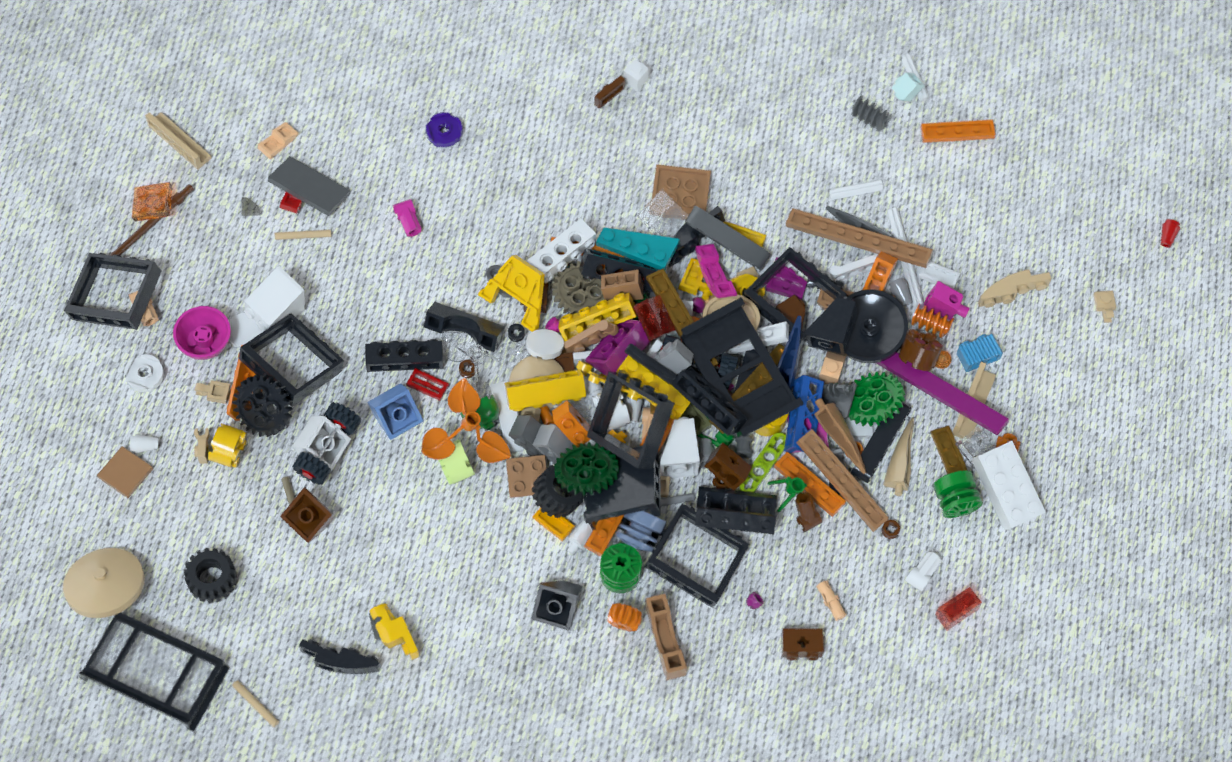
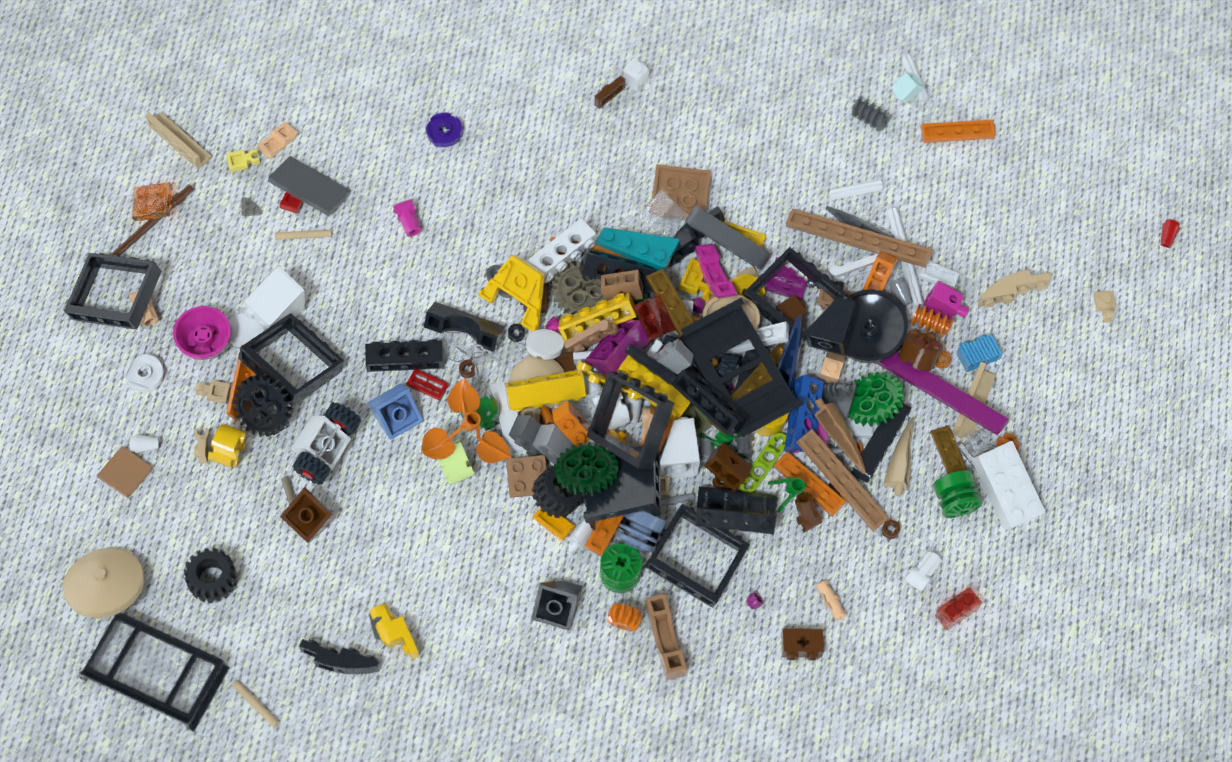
(238, 160): none -> light yellow plate

